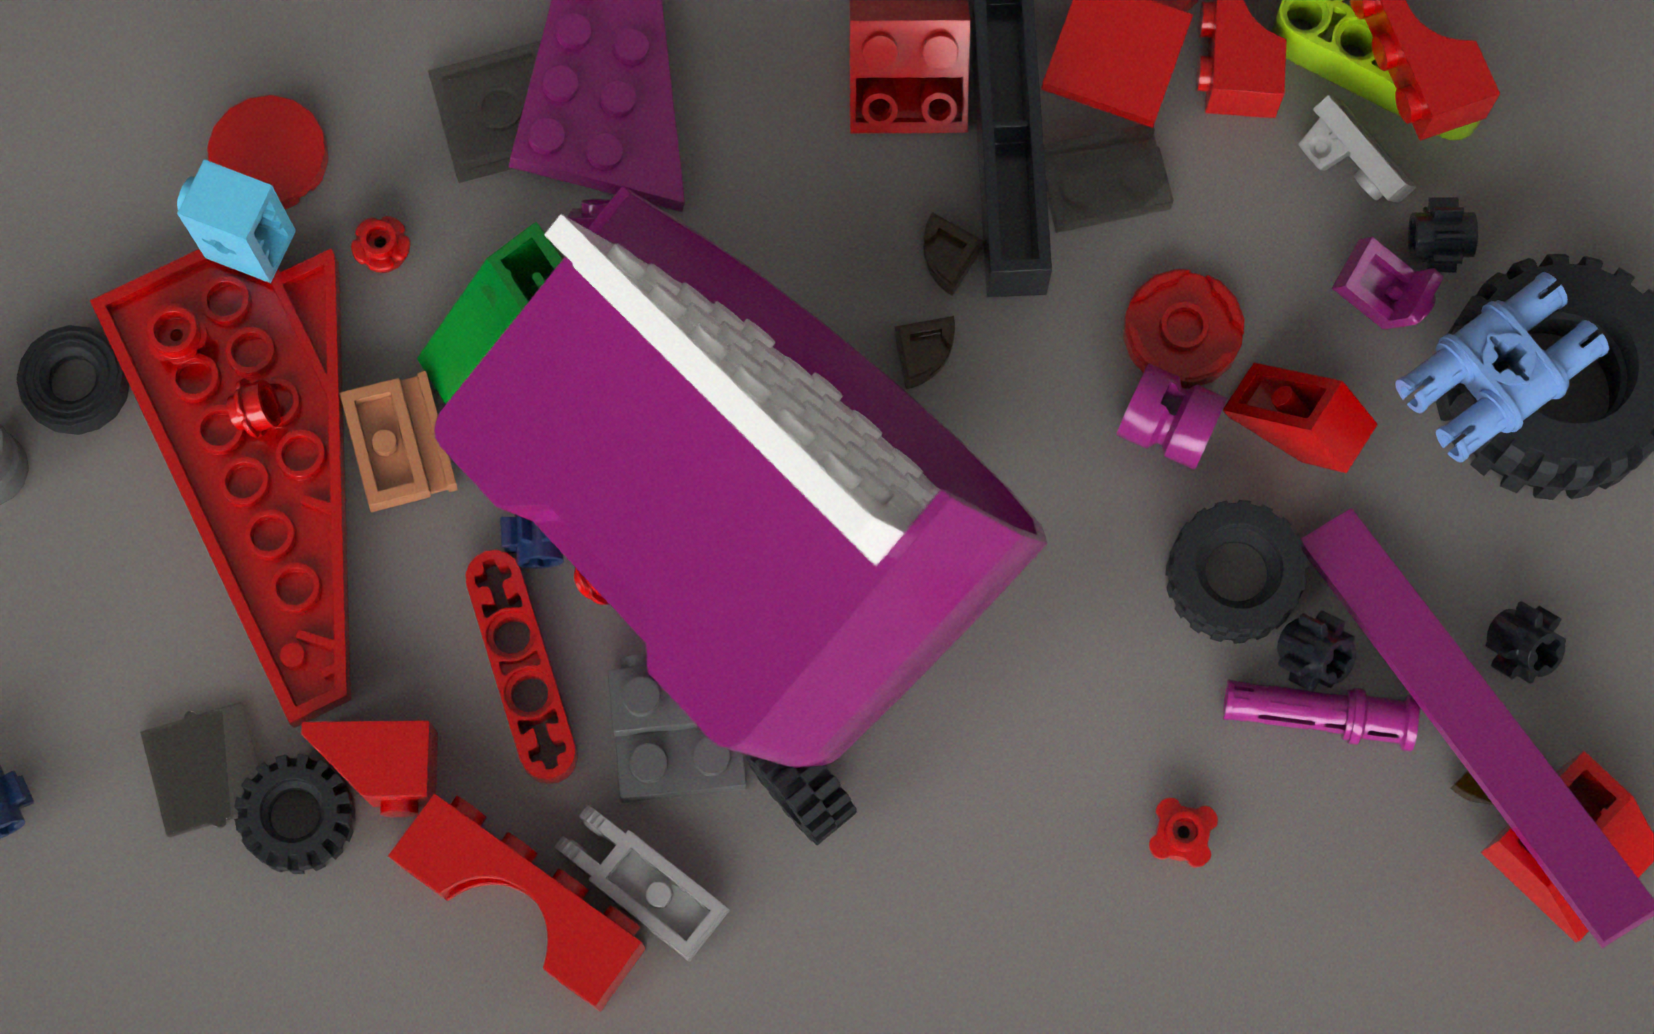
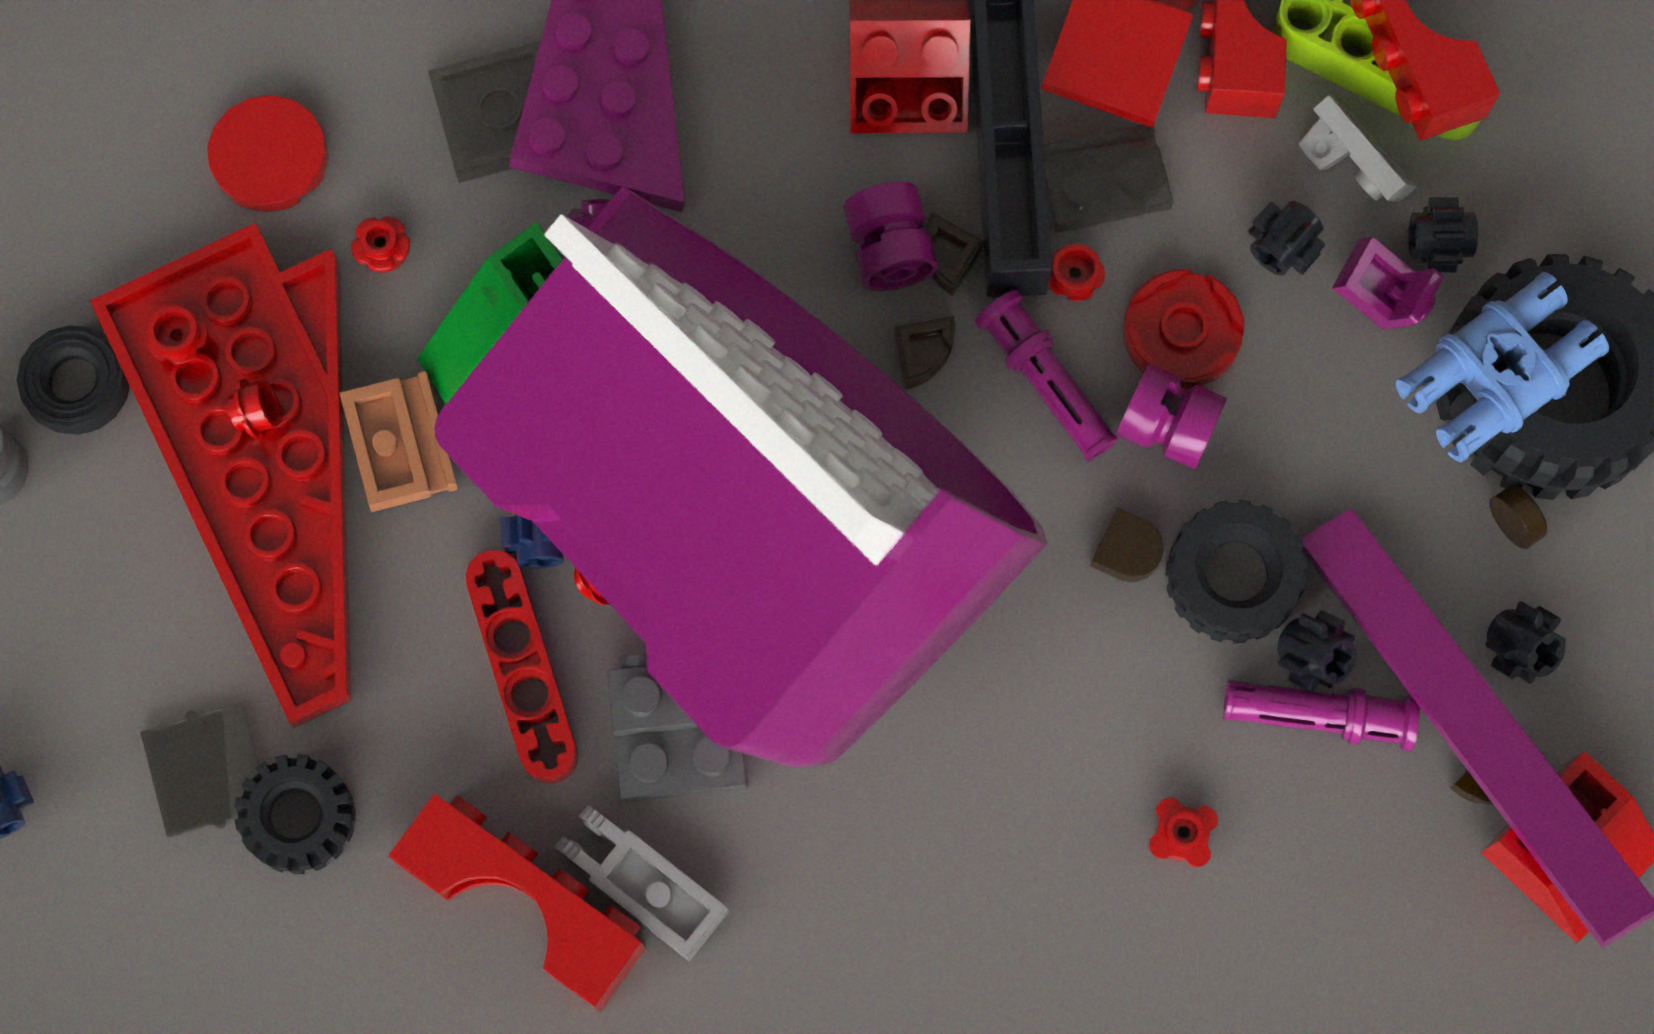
(235, 220): medium azure brick -> none
(382, 760): red slope -> none
(806, 795): black tyre -> none
(888, 227): none -> magenta wheel
(1022, 355): none -> magenta pin
(1086, 262): none -> red plate
(1129, 548): none -> dark brown tile
(1286, 238): none -> black gear
(1302, 415): red slope -> none
(1518, 516): none -> dark brown tile

